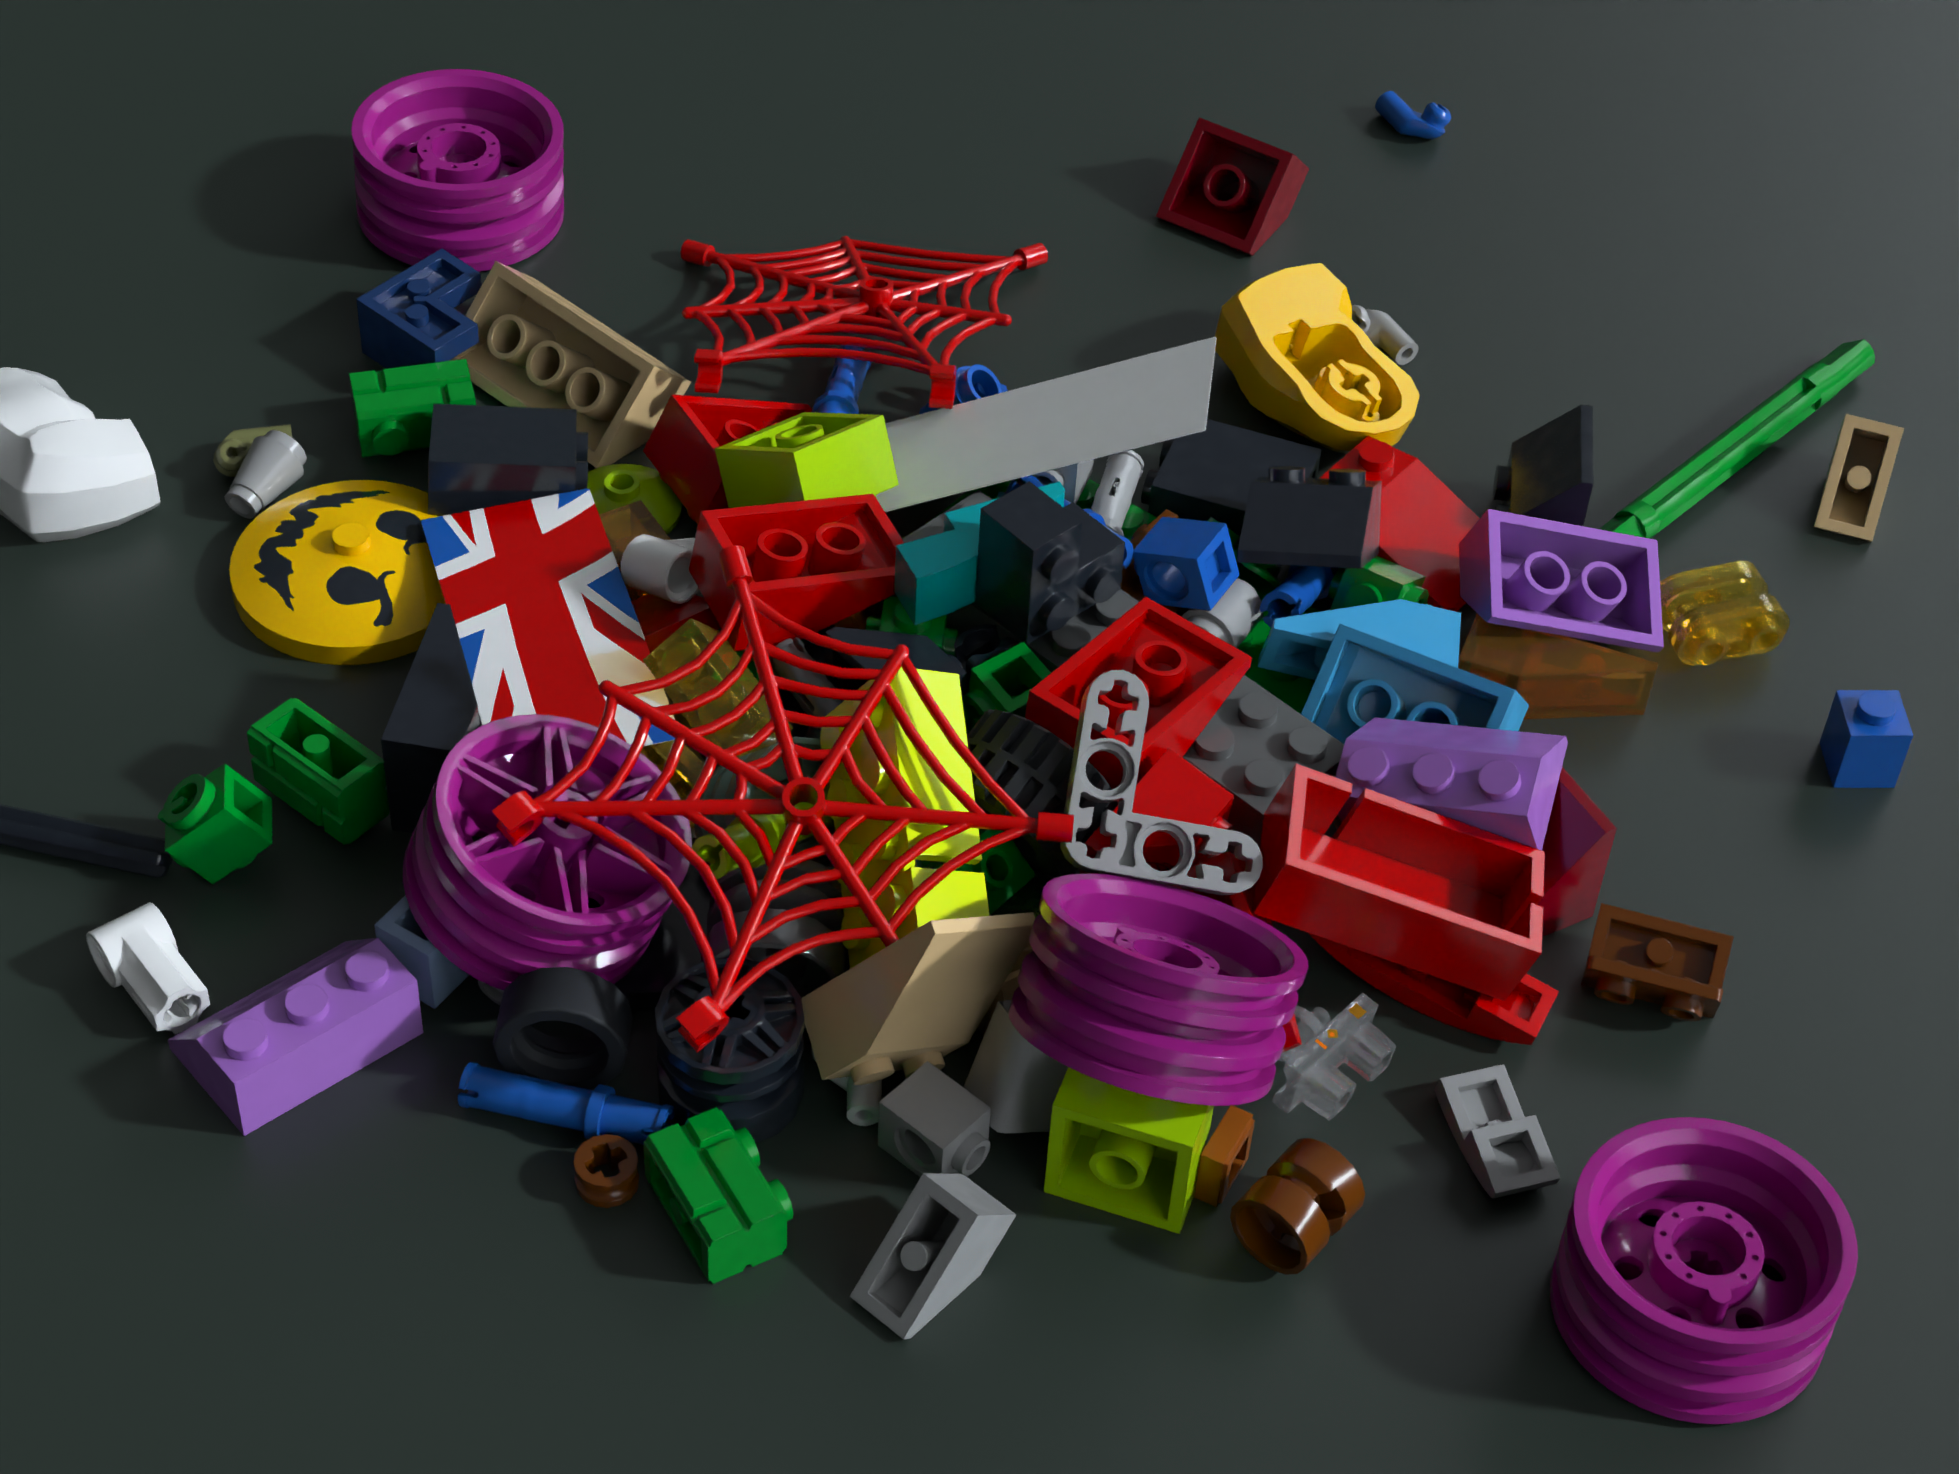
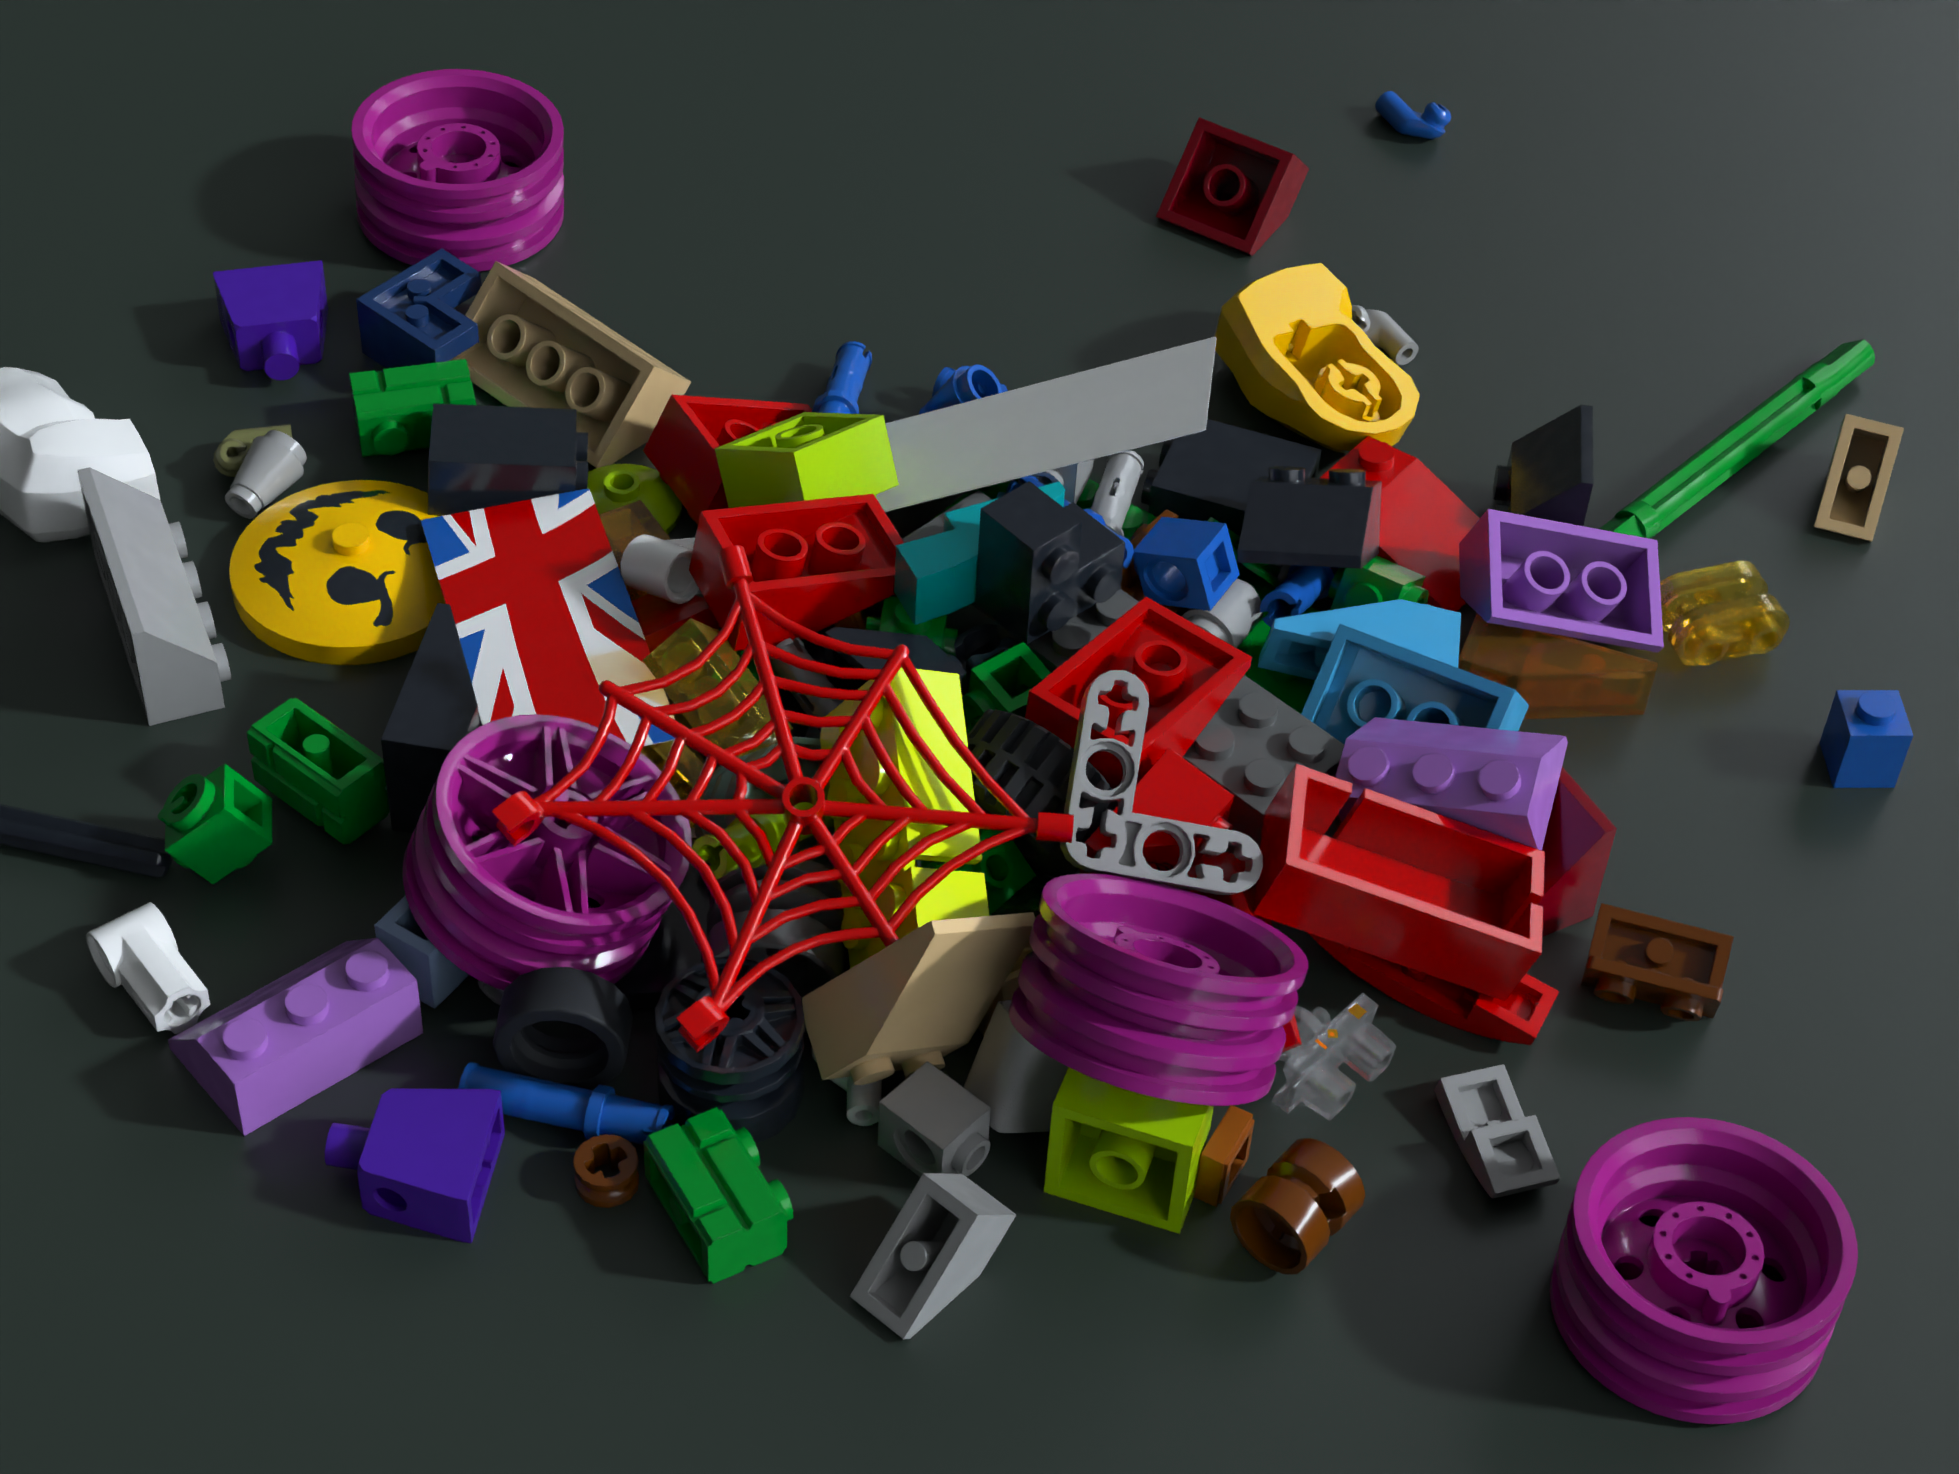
(154, 600): none -> light grey slope
(274, 316): none -> dark purple torso
(425, 1157): none -> dark purple torso
(869, 306): red animal -> none

